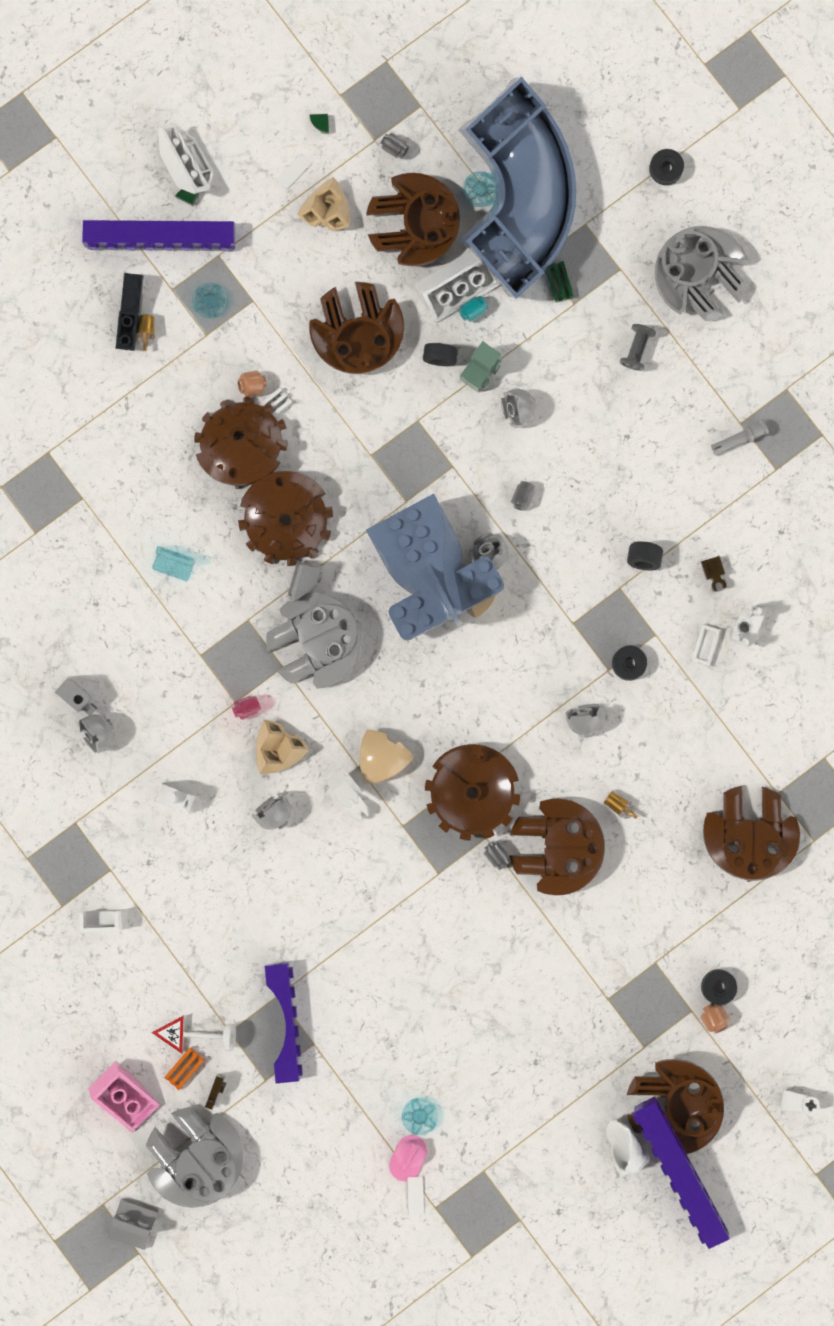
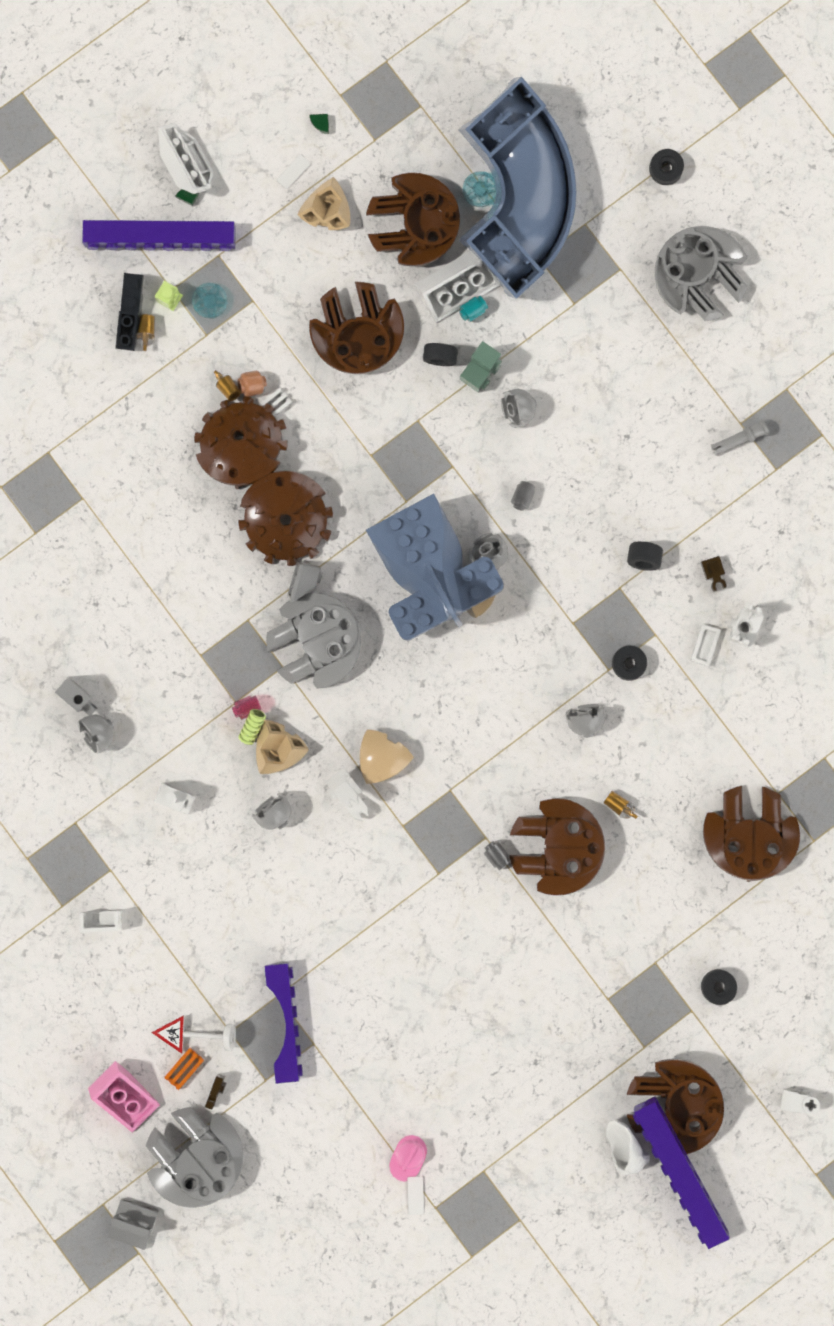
(168, 296): none -> yellowish green brick
(173, 563): clear light blue panel -> none
(226, 385): none -> pearl gold piece
(252, 726): none -> yellowish green piece
(394, 145): flat silver brick -> none
(419, 1116): clear light blue wheel -> none
(477, 768): reddish brown piece -> none
(555, 266): dark green tile -> none
(637, 348): dark grey hose -> none
(715, 1018): nougat head -> none

